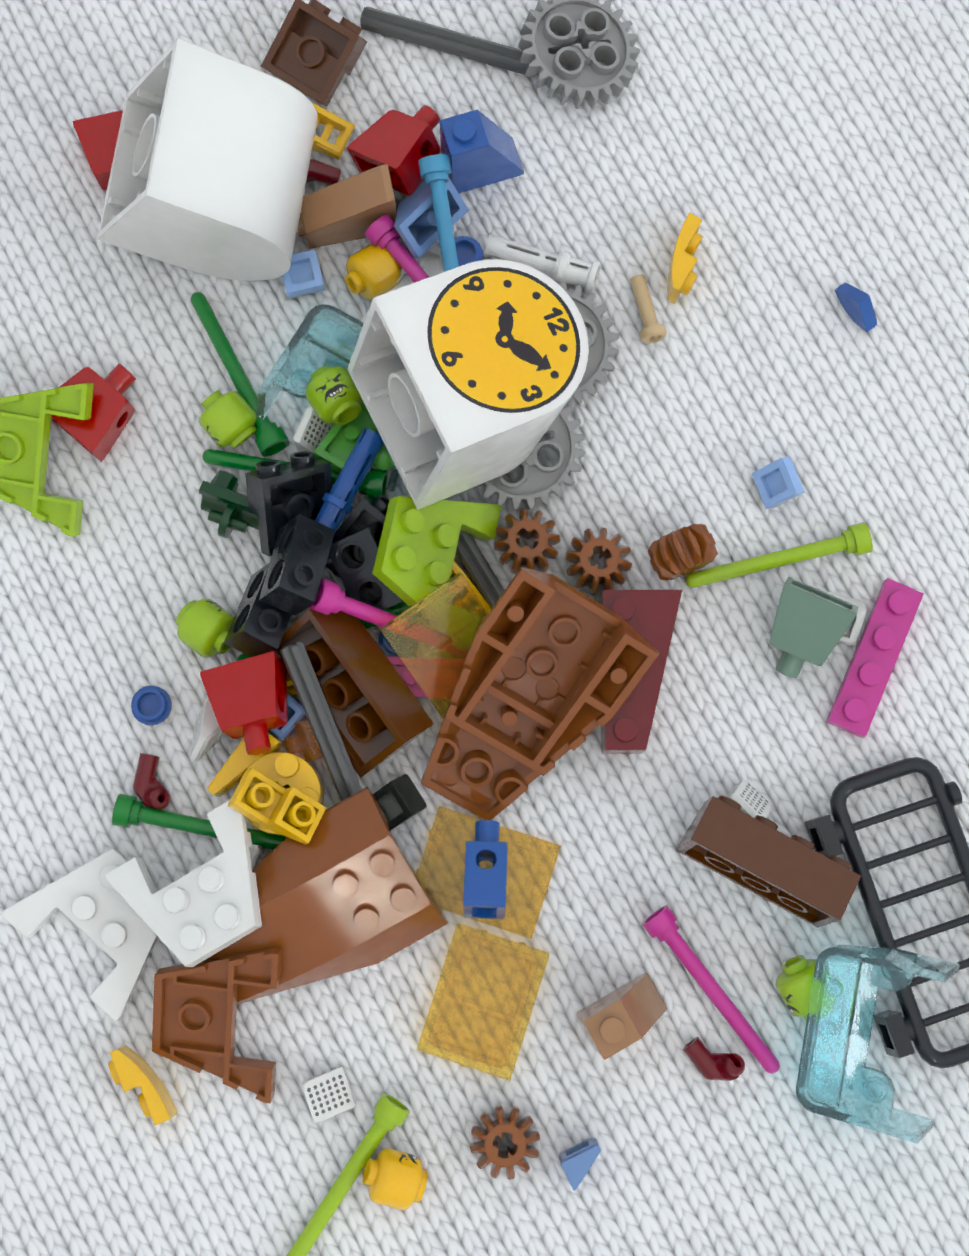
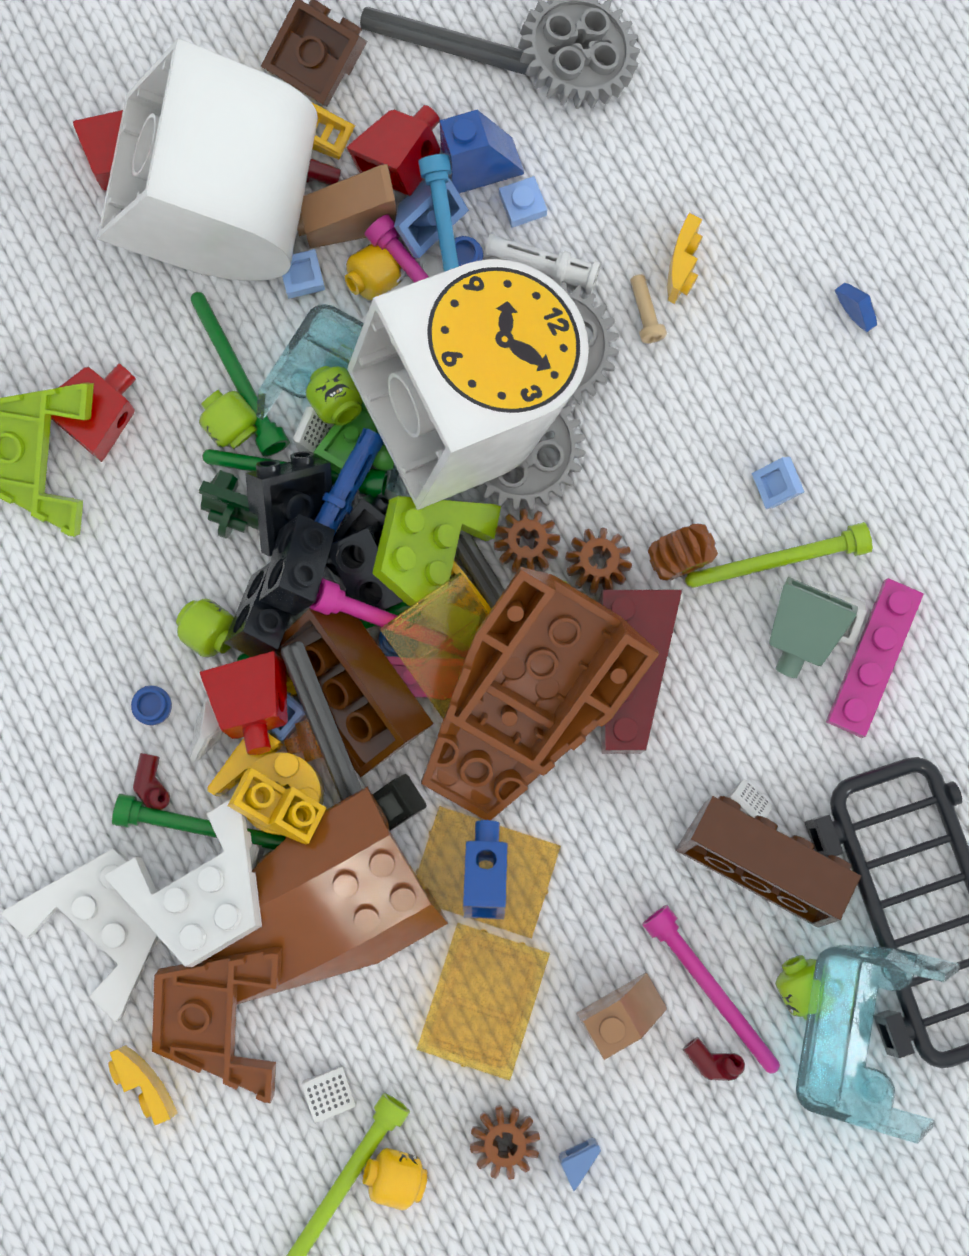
(523, 201): none -> light blue plate

